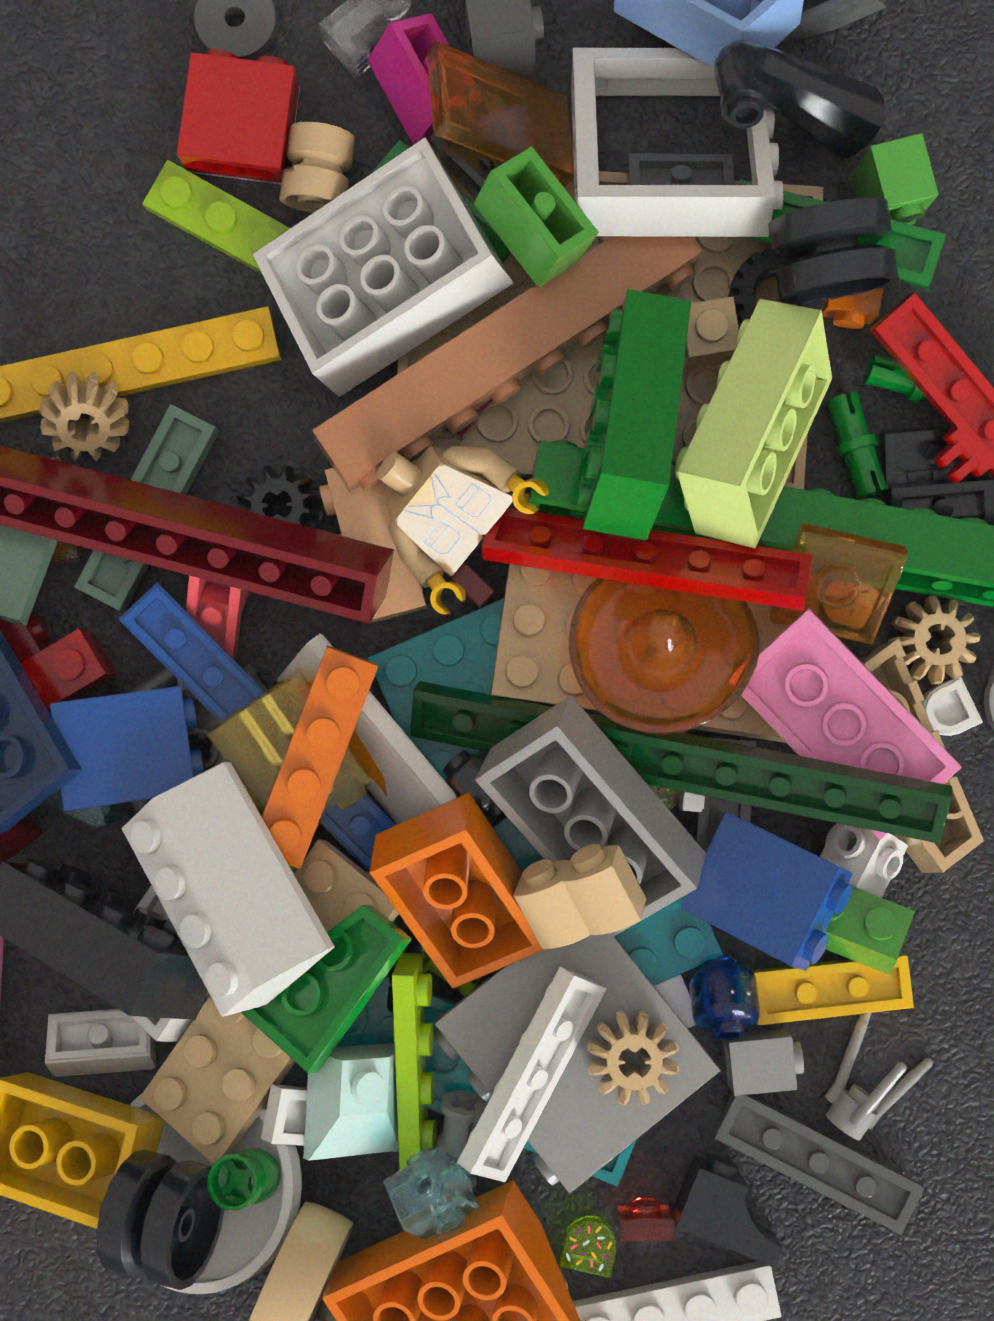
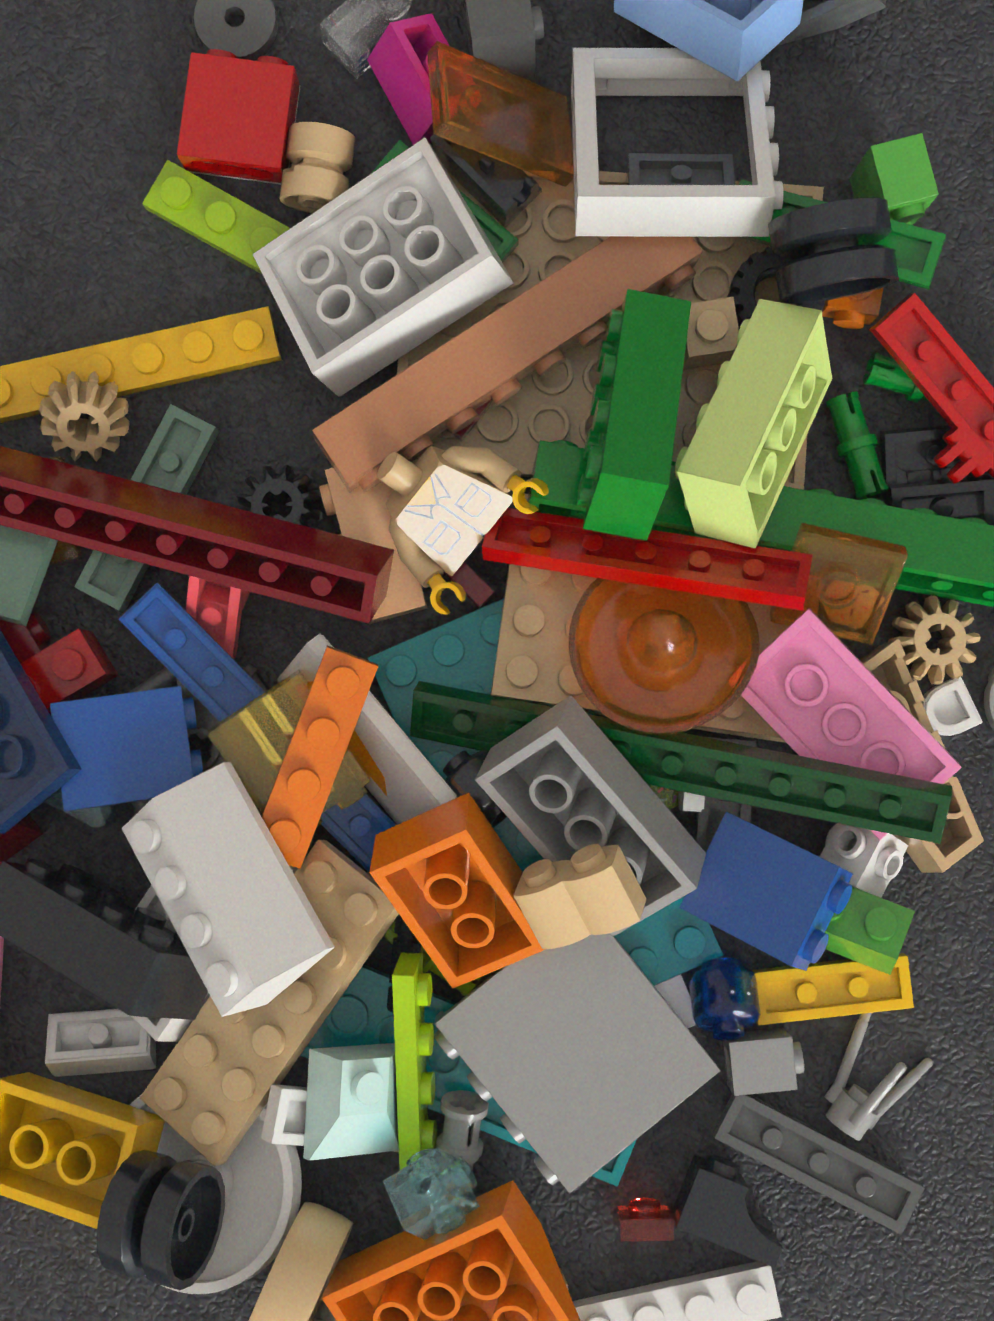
(231, 1180): green wheel -> none
(327, 998): green wing -> none
(531, 1075): white plate -> none
(535, 217): bright green brick -> none
(589, 1247): clear neon green tile -> none
(630, 1076): tan gear -> none
(823, 103): black animal -> none

